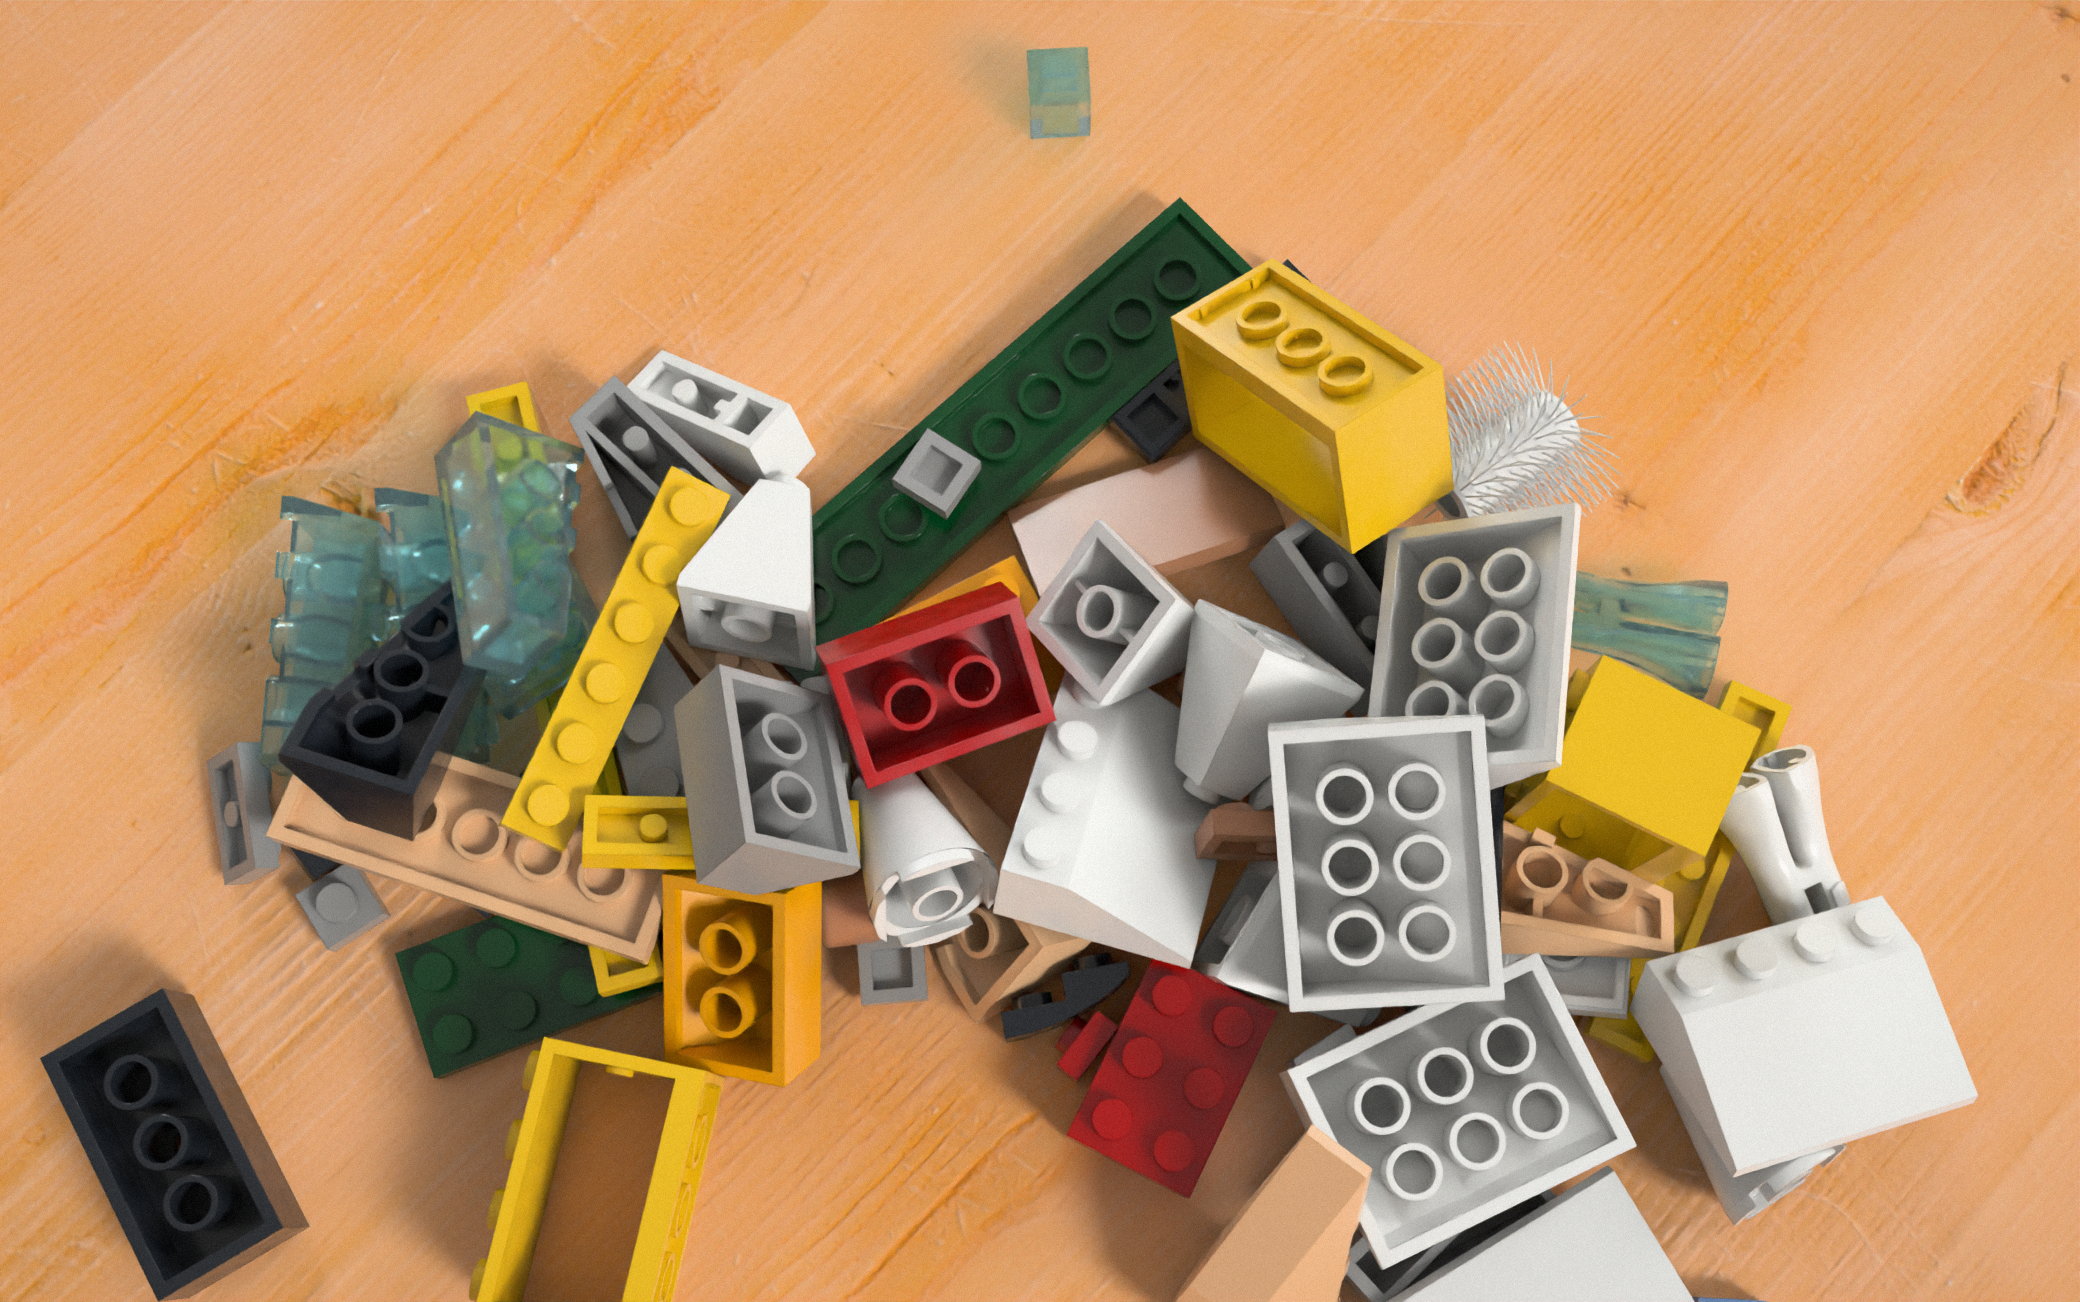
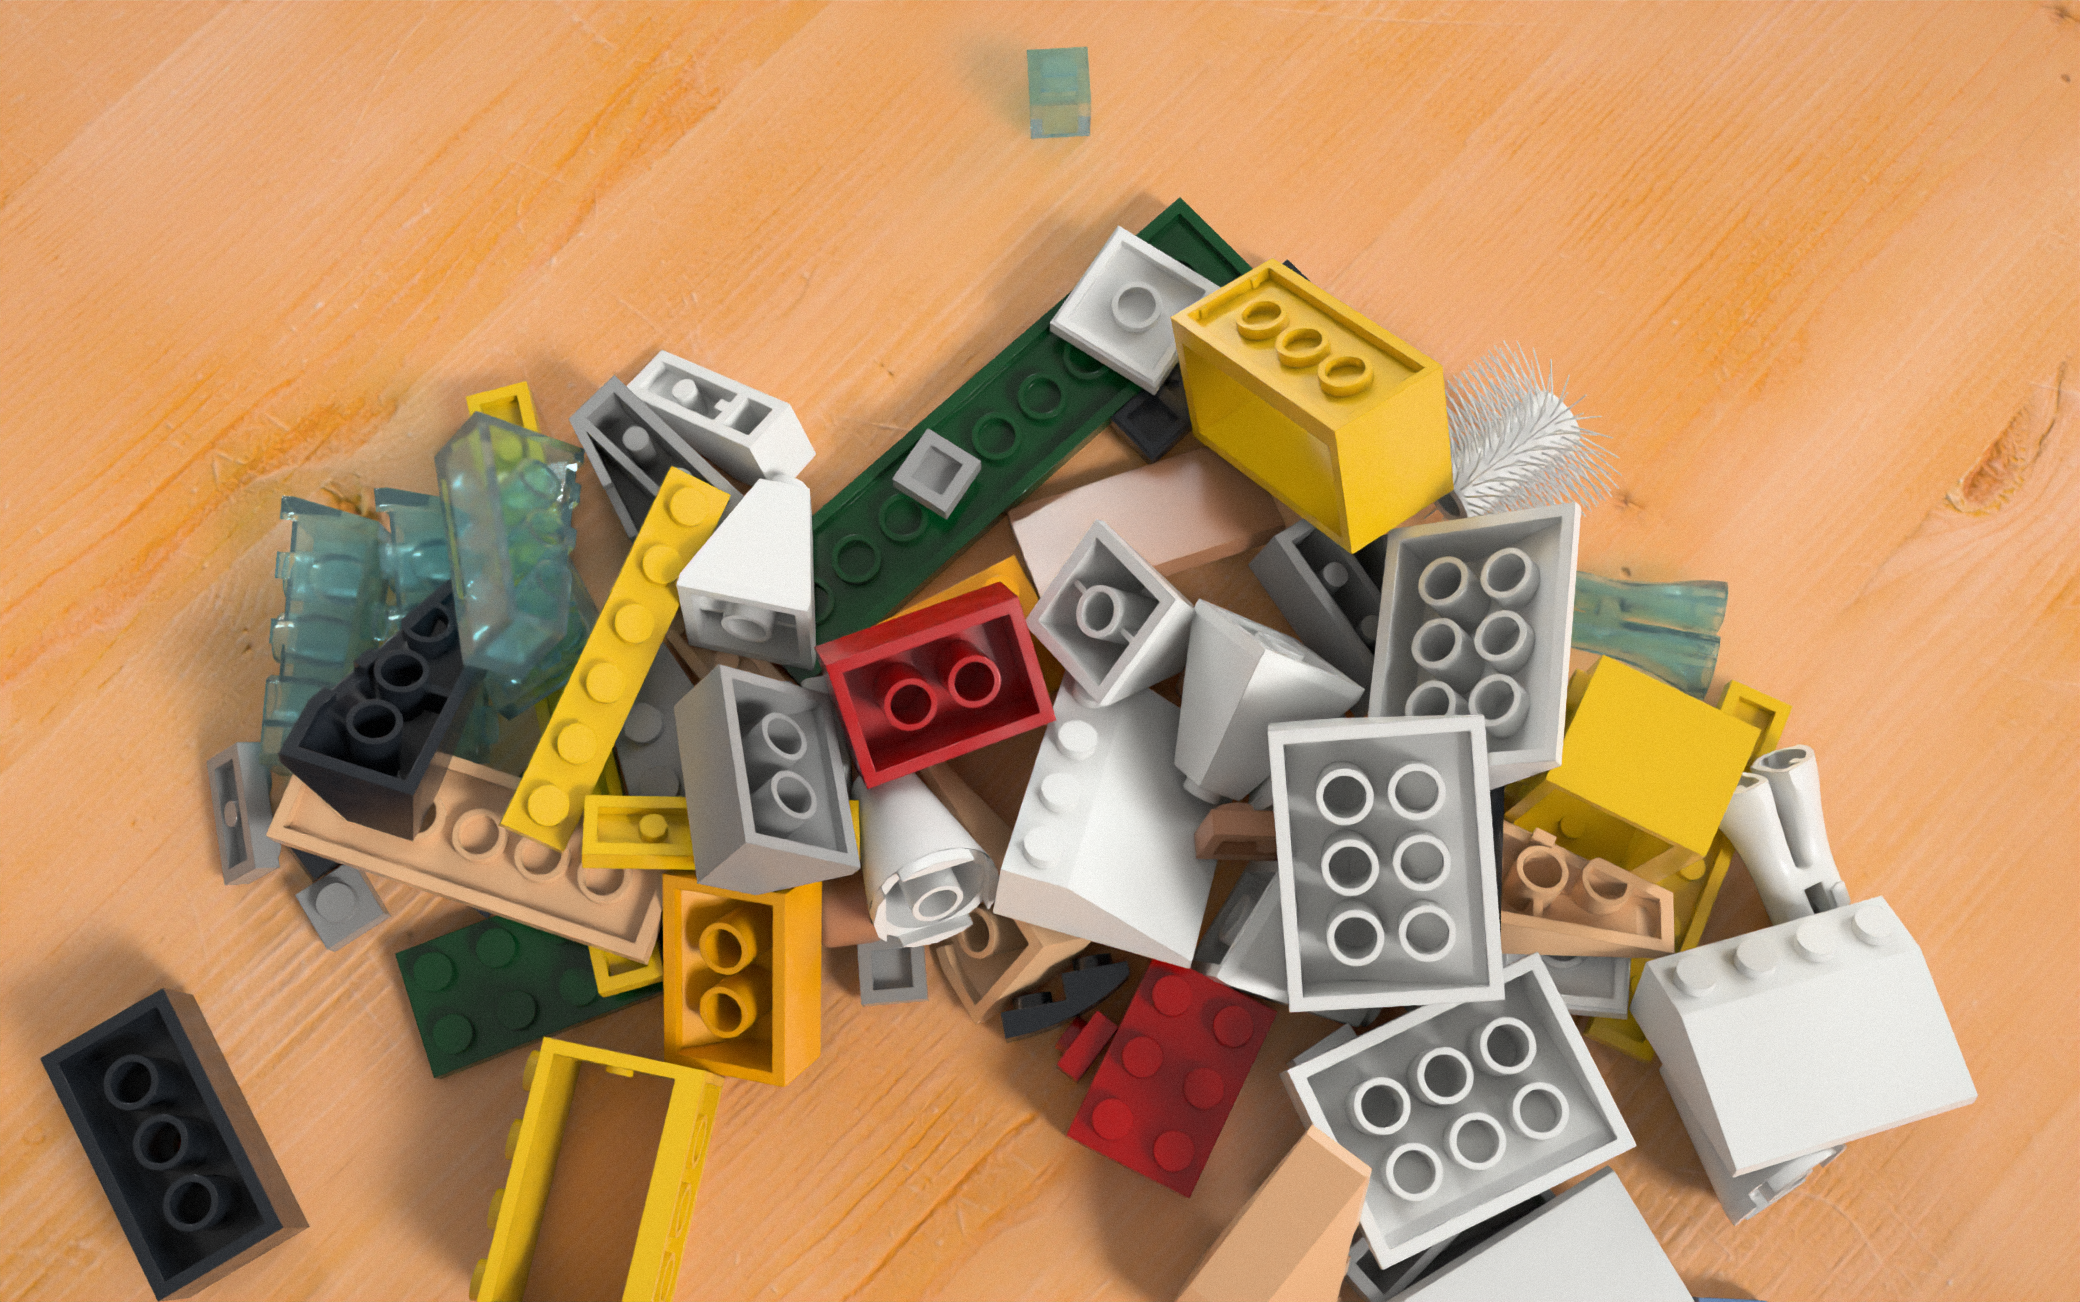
(1126, 306): none -> white plate

